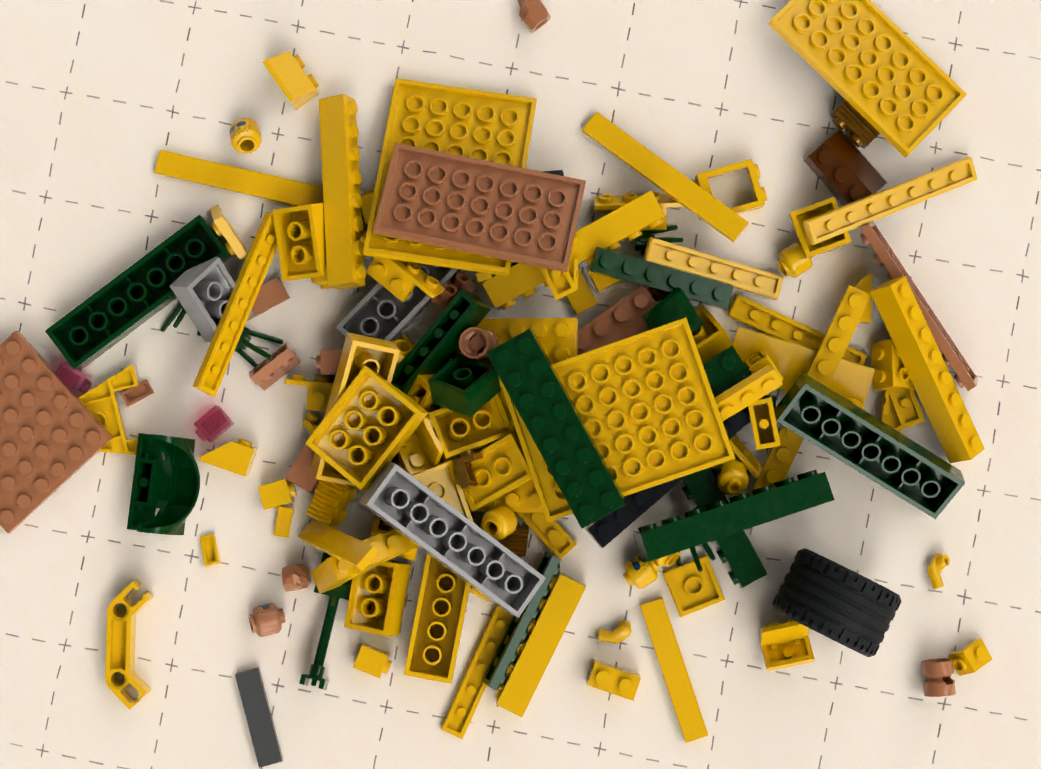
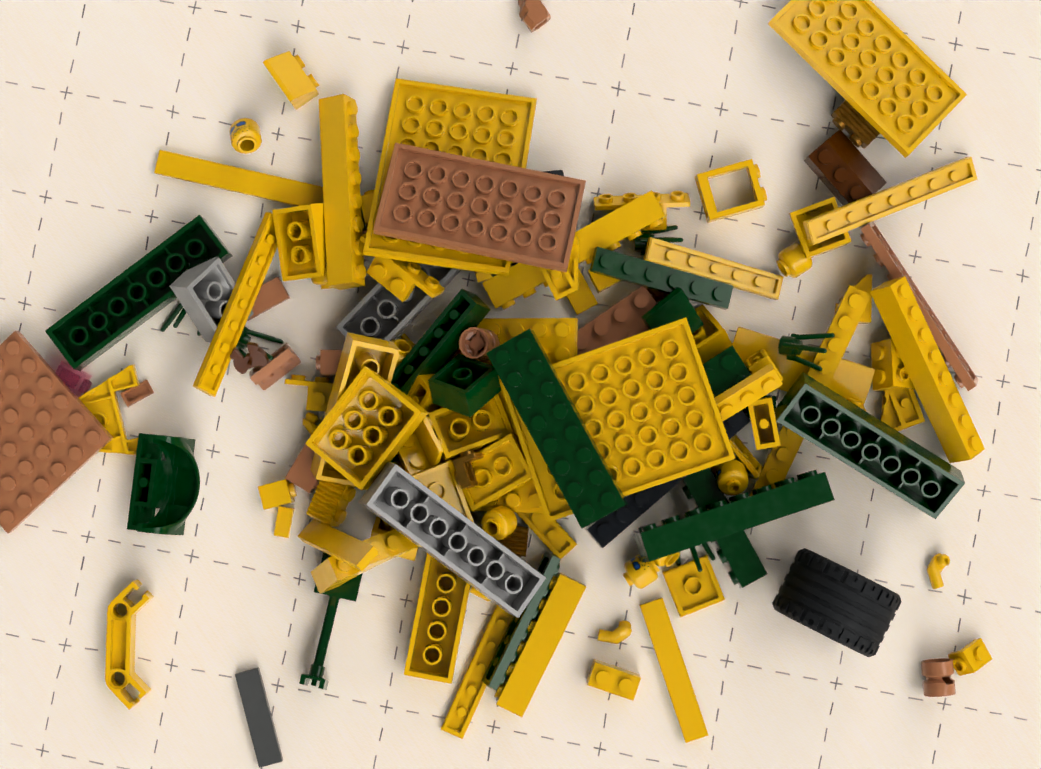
(210, 550): yellow piece -> none
(213, 424): clear pink brick -> none
(221, 227): yellow wing -> none
(233, 456): yellow slope -> none
(255, 357): none -> reddish brown piece
(266, 619): nougat head -> none
(295, 577): nougat rock -> none
(372, 660): yellow brick -> none
(379, 599): yellow slope -> none
(459, 282): nougat hips -> none
(665, 177): yellow tile -> none
(782, 327): yellow tile -> none
(785, 645): yellow bracket -> none
(793, 346): none -> dark green plant

